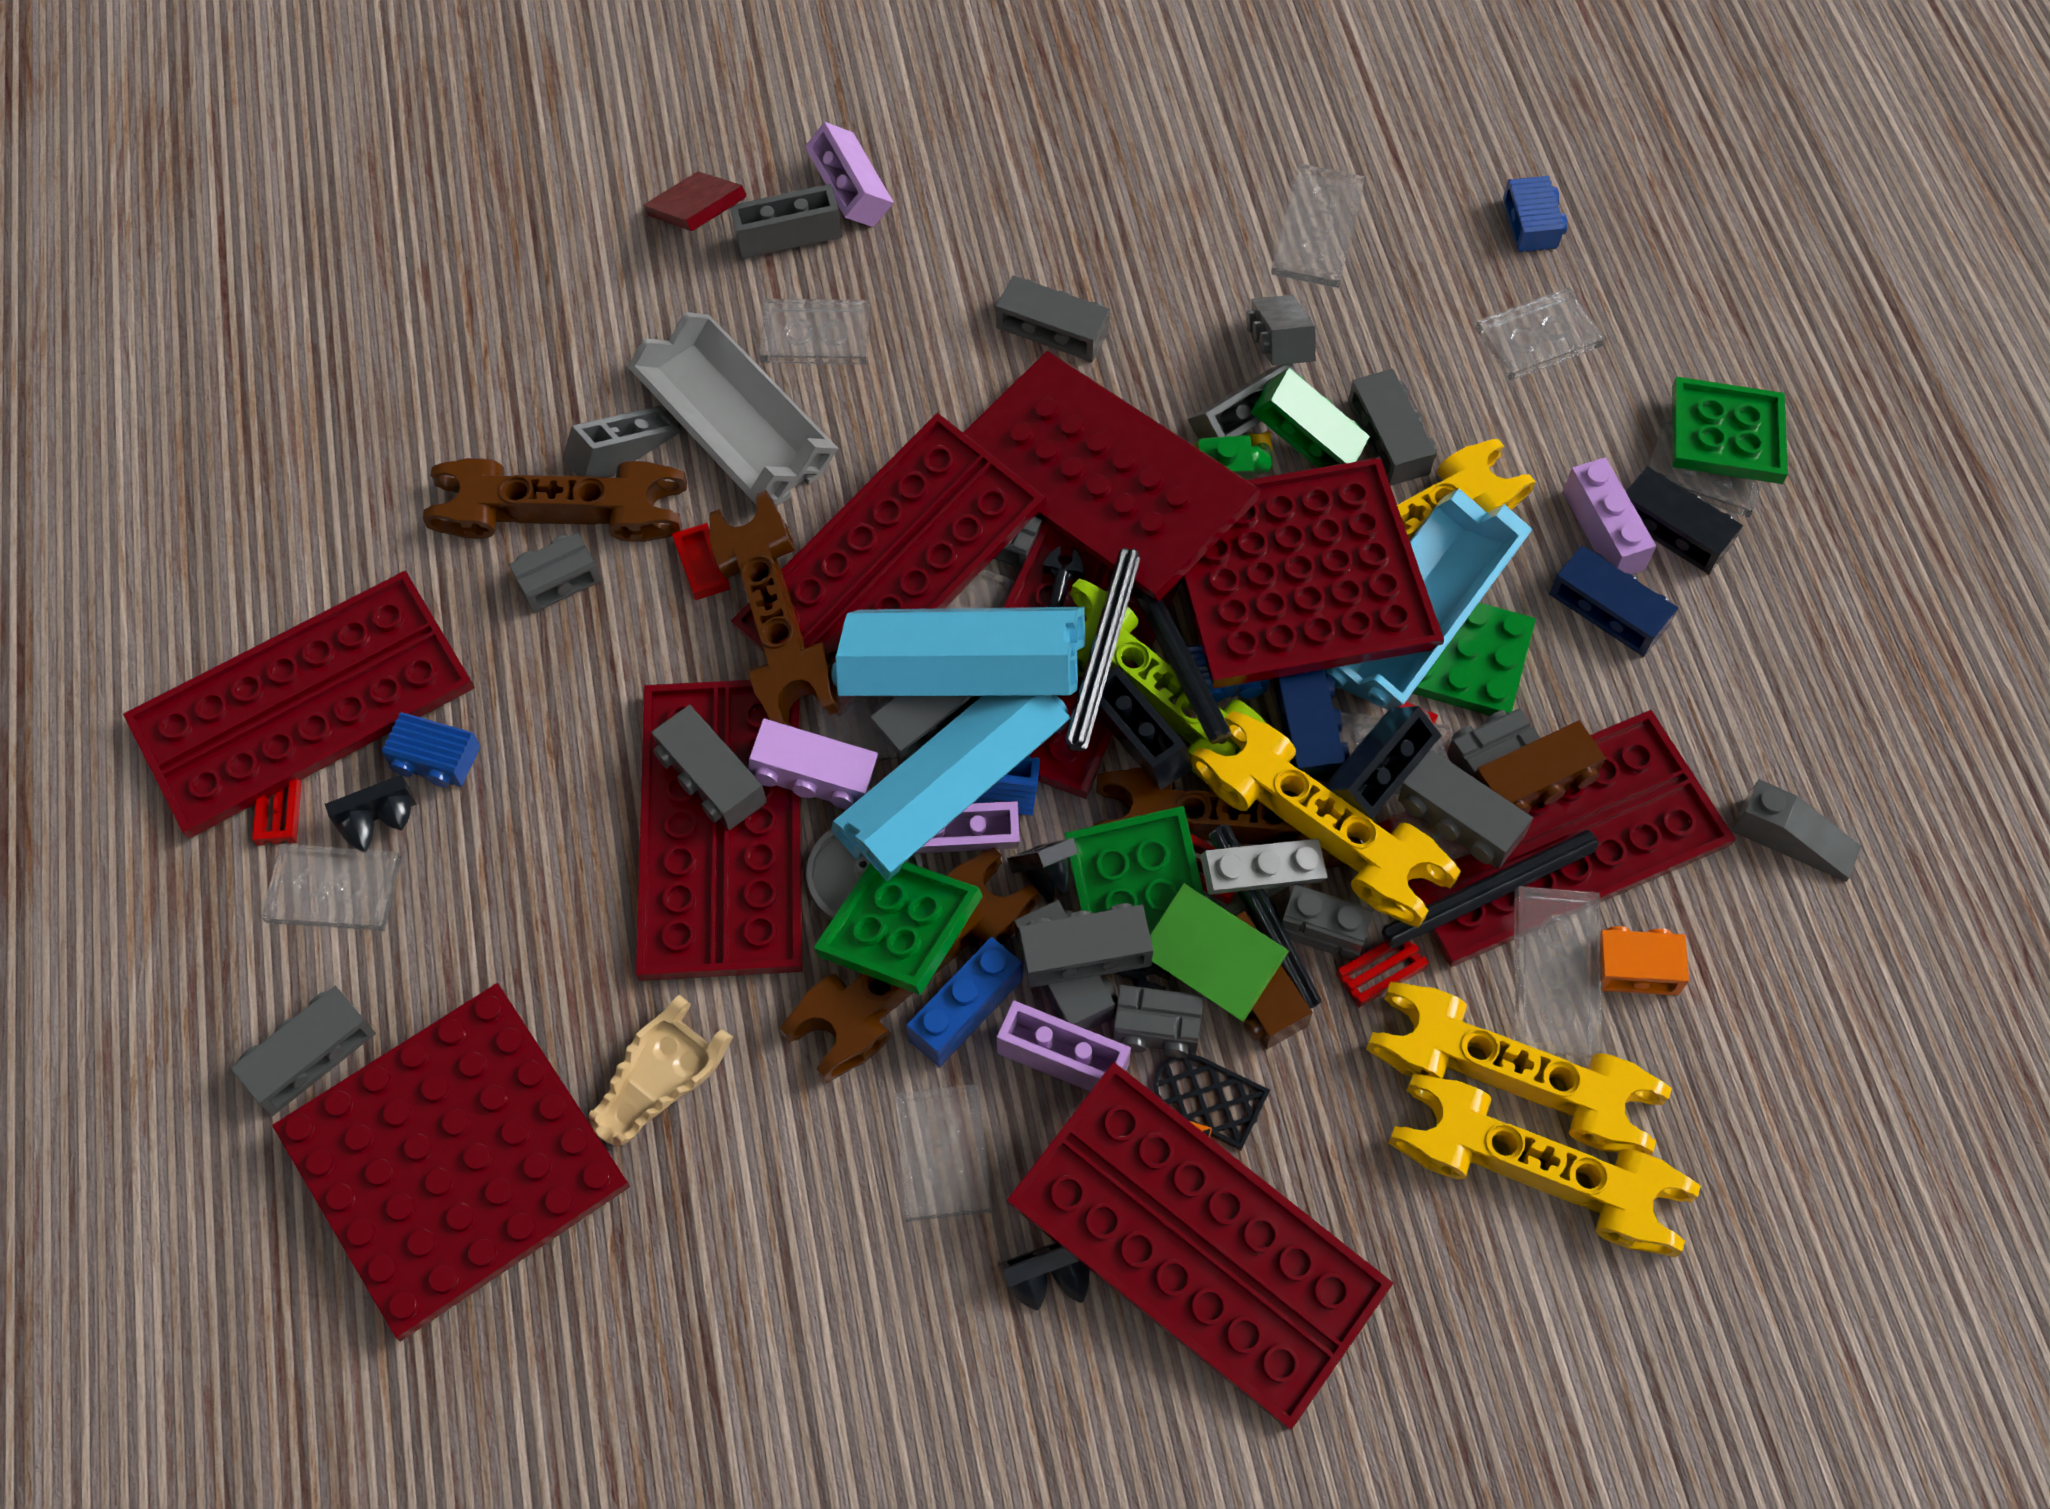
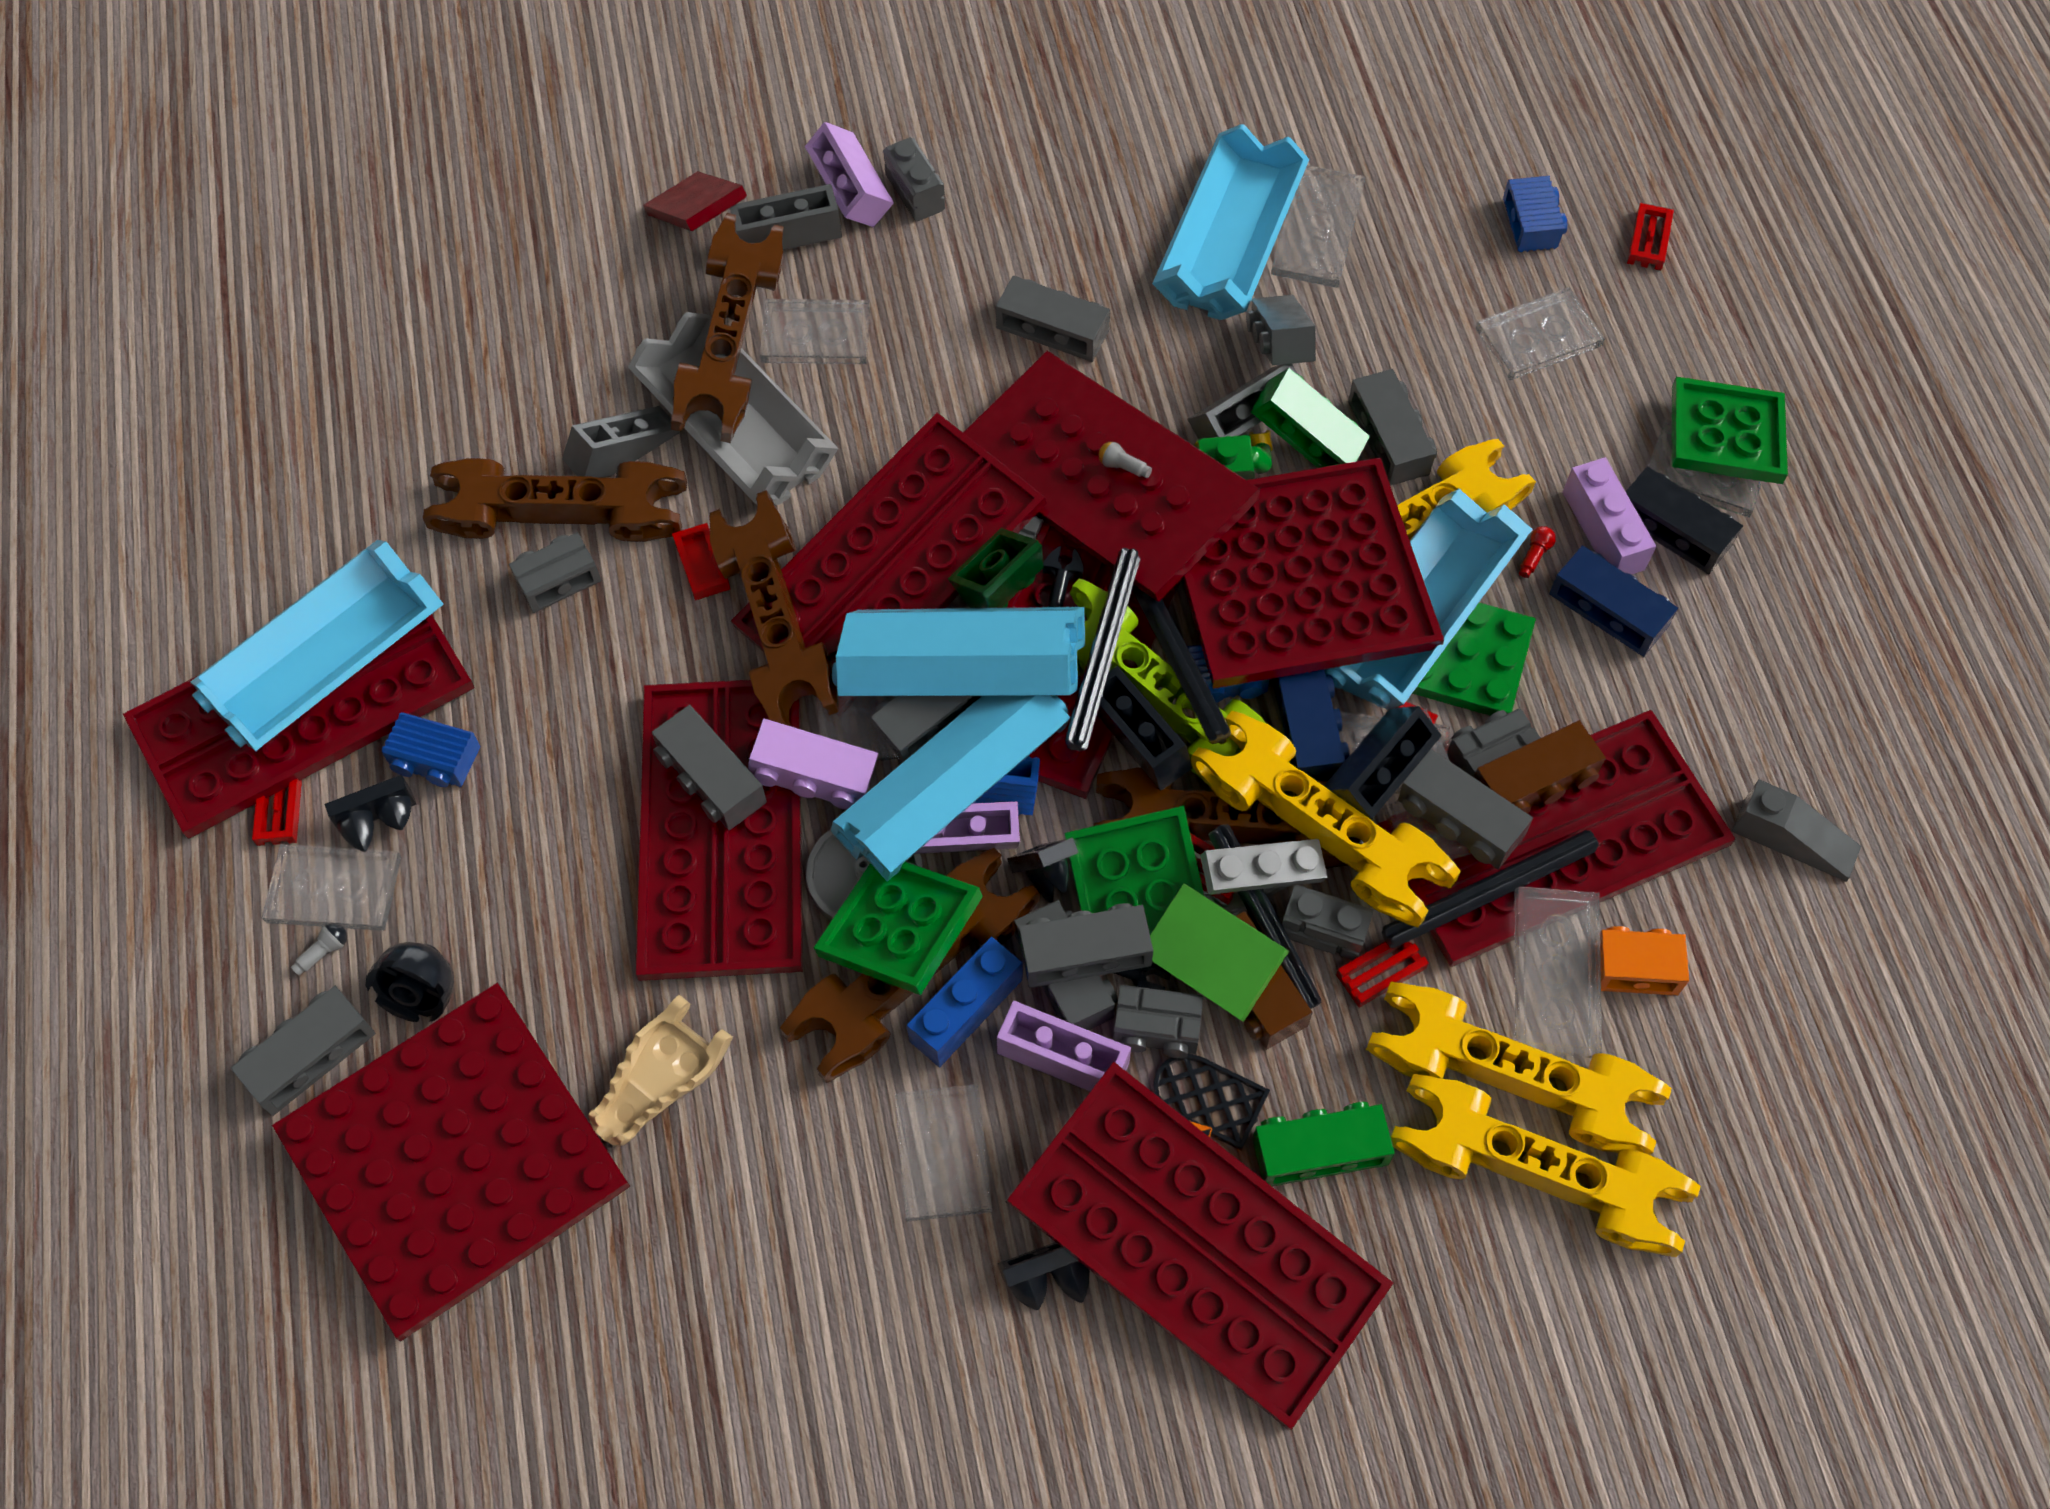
(315, 645): none -> medium azure panel
(330, 938): none -> light grey piece
(412, 981): none -> black cylinder
(714, 382): none -> reddish brown piece
(914, 179): none -> dark grey brick
(998, 570): none -> dark green slope
(1113, 455): none -> light grey piece
(1231, 223): none -> medium azure panel
(1322, 1144): none -> green brick
(1541, 541): none -> red piece
(1646, 256): none -> red tile

